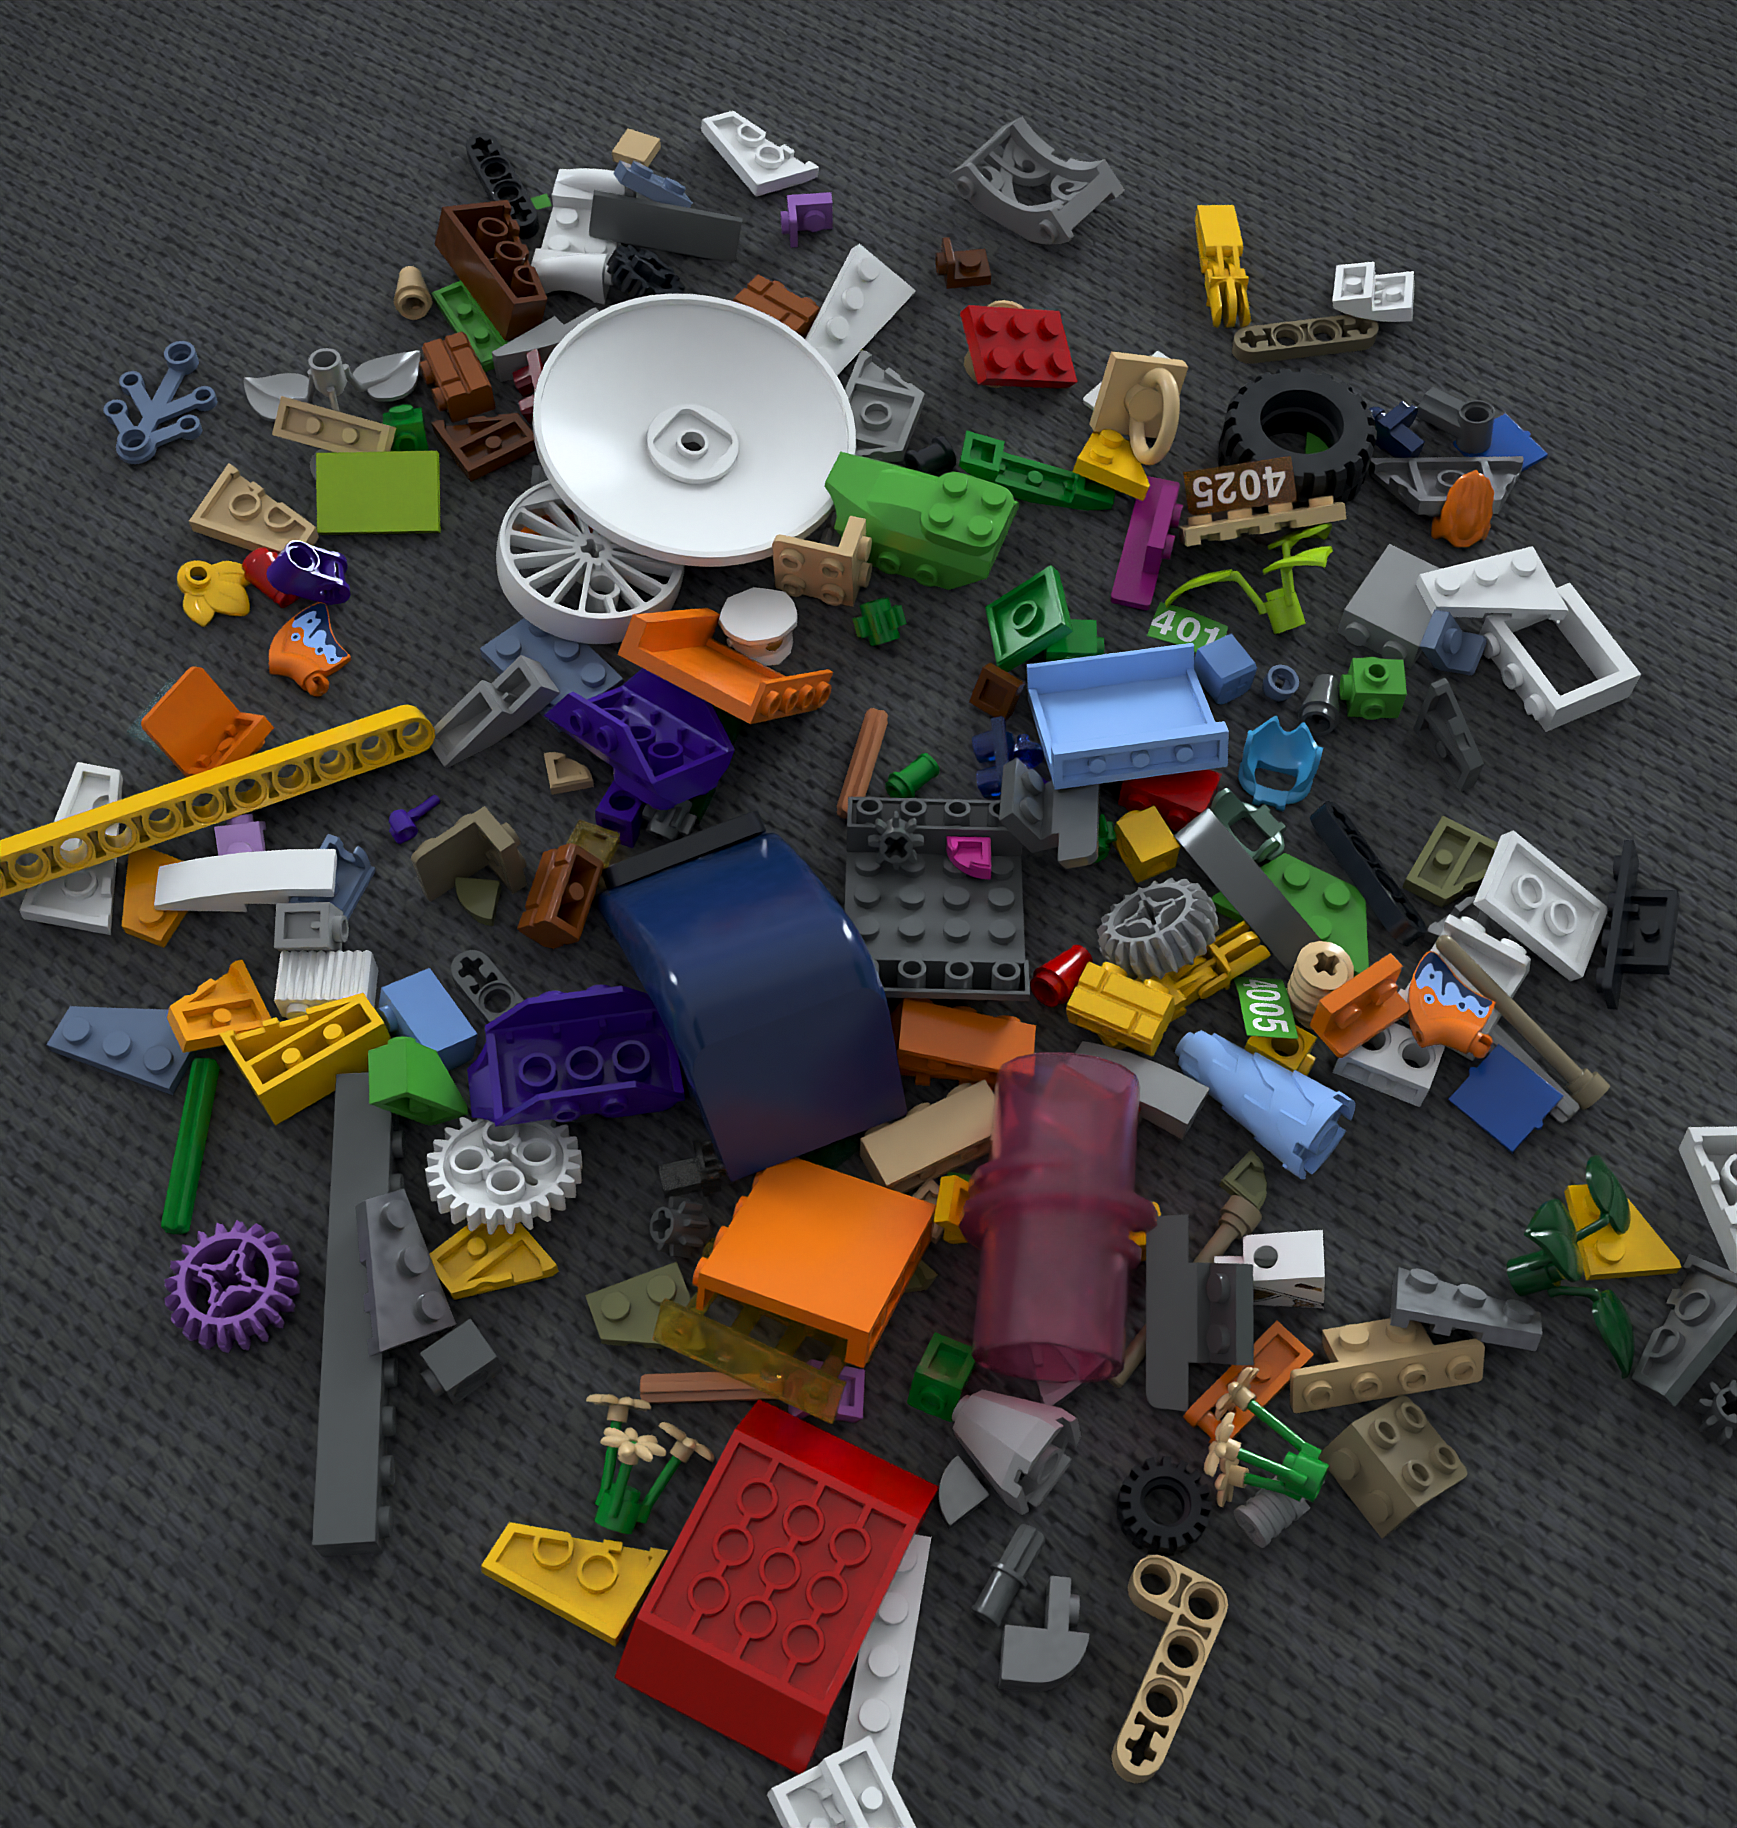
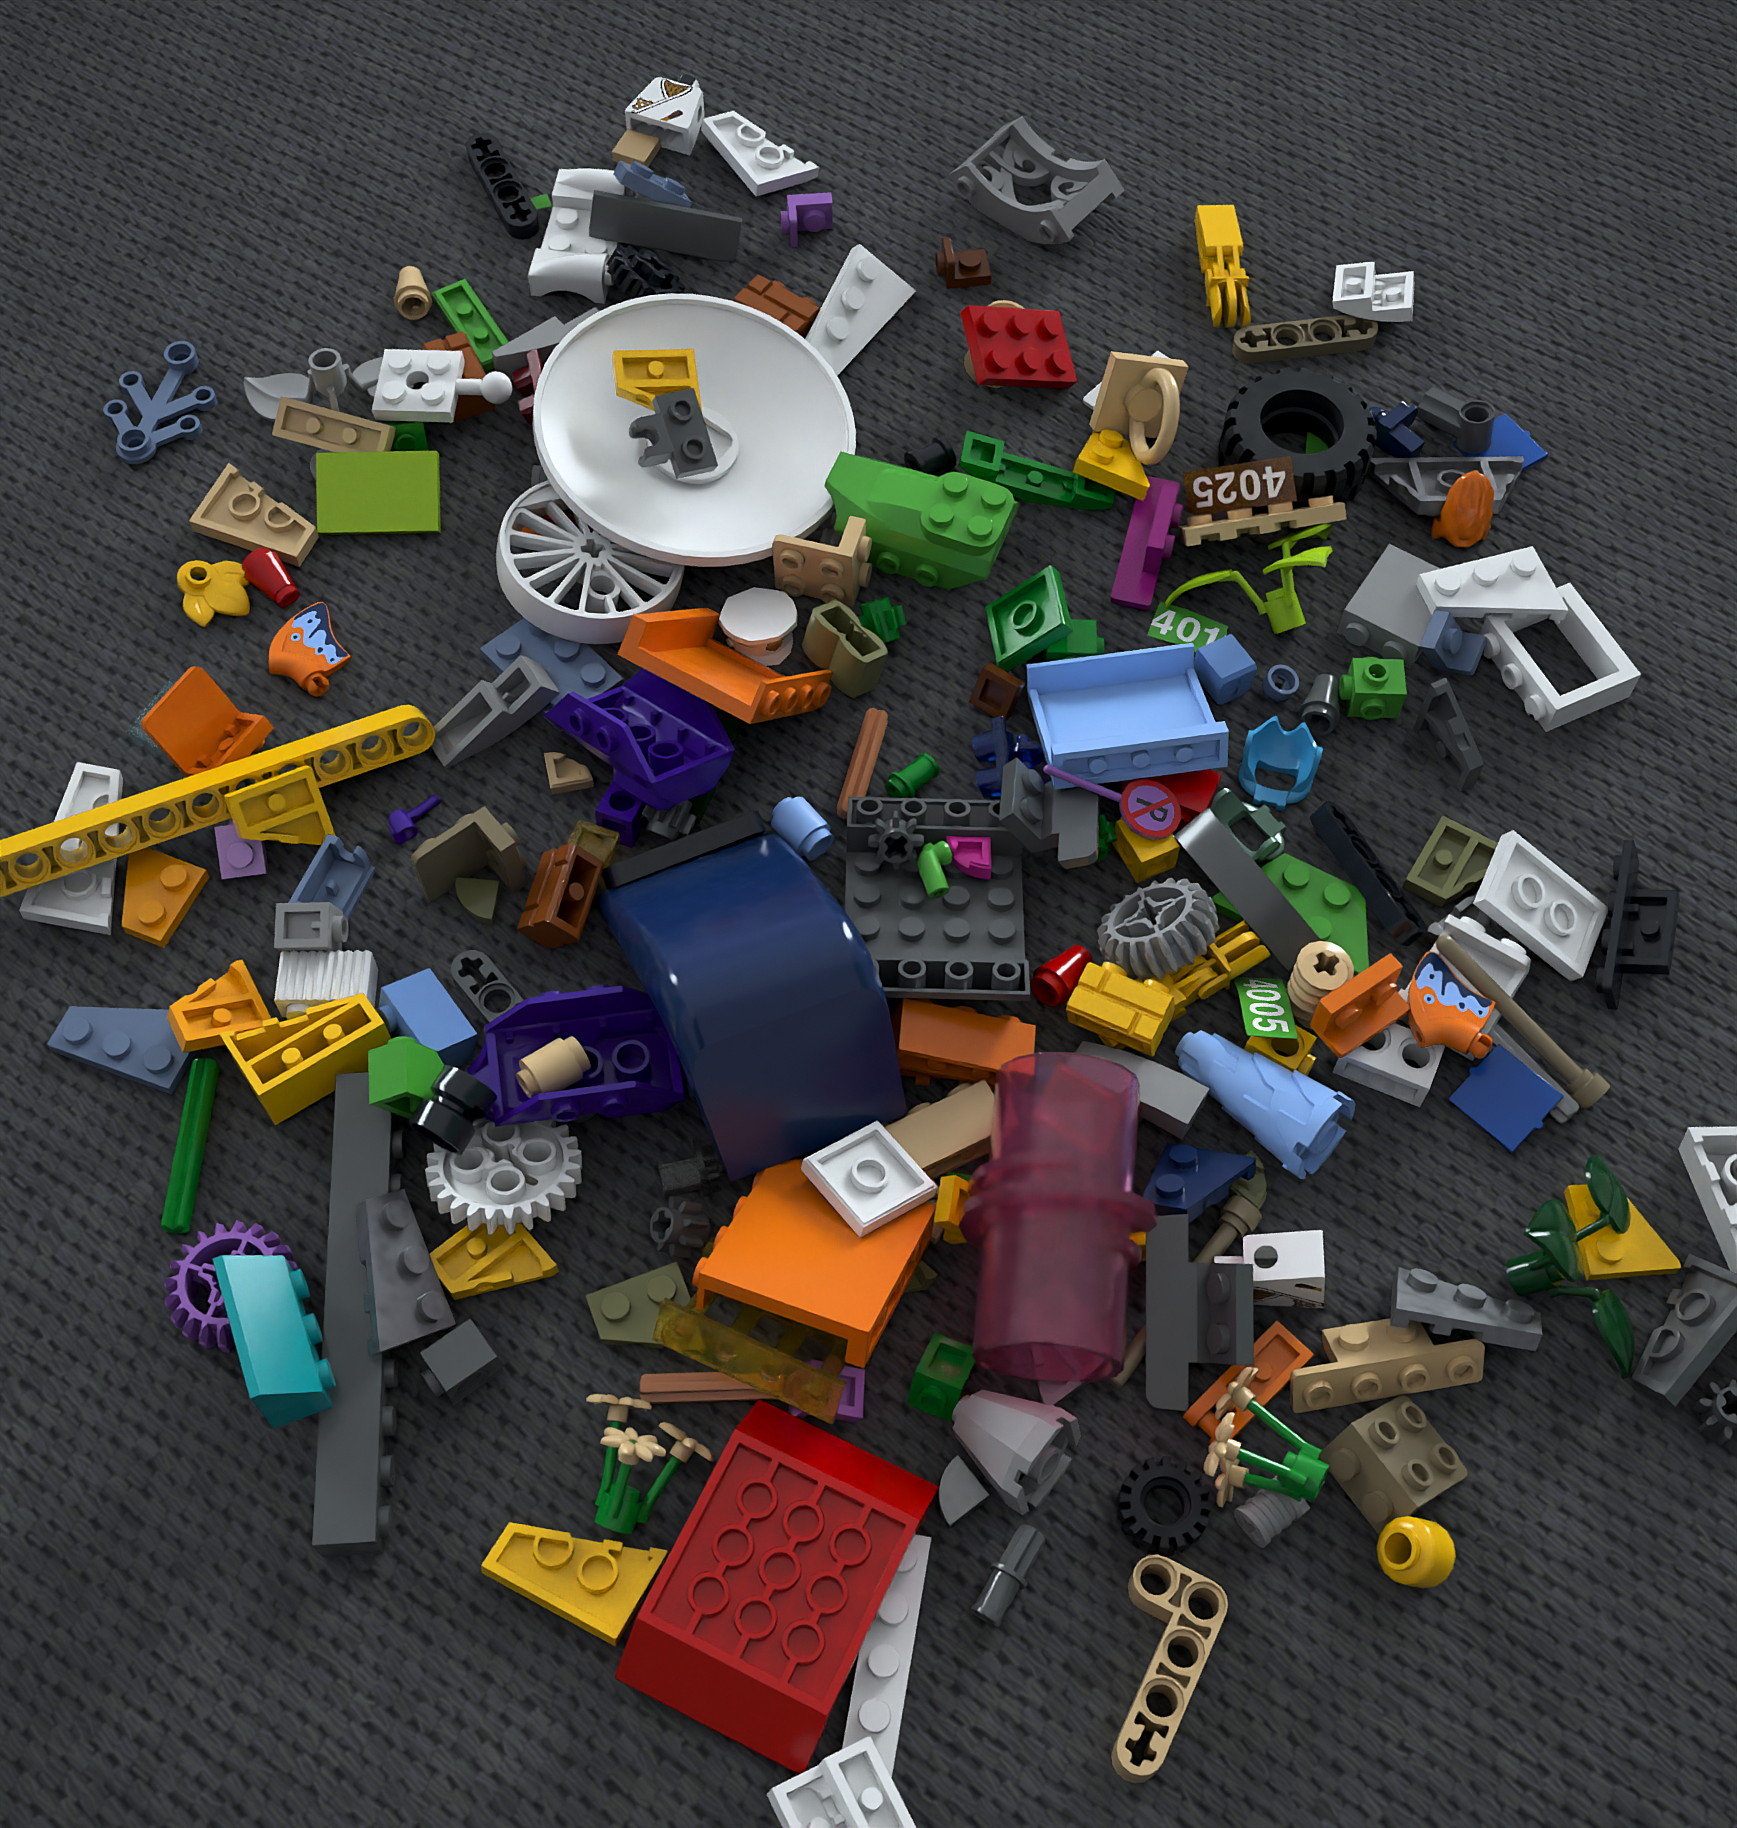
(244, 879): white slope -> none
(275, 1336): none -> teal slope
(281, 809): none -> yellow wing
(308, 572): dark purple piece -> none
(436, 398): none -> white plate
(453, 1109): none -> black wheel
(486, 442): reddish brown wing -> none
(493, 264): reddish brown wedge -> none
(553, 1067): none -> tan brick
(649, 373): none -> yellow wing
(669, 112): none -> white torso
(676, 435): none -> dark grey plate
(802, 827): none -> light blue brick
(842, 645): none -> olive brick
(868, 1178): none -> white tile
(882, 410): light grey wing -> none
(930, 868): none -> bright green arm
(1048, 1656): flat silver brick -> none
(1144, 804): none -> piece
(1194, 1178): none -> dark blue wing
(1415, 1552): none -> yellow head

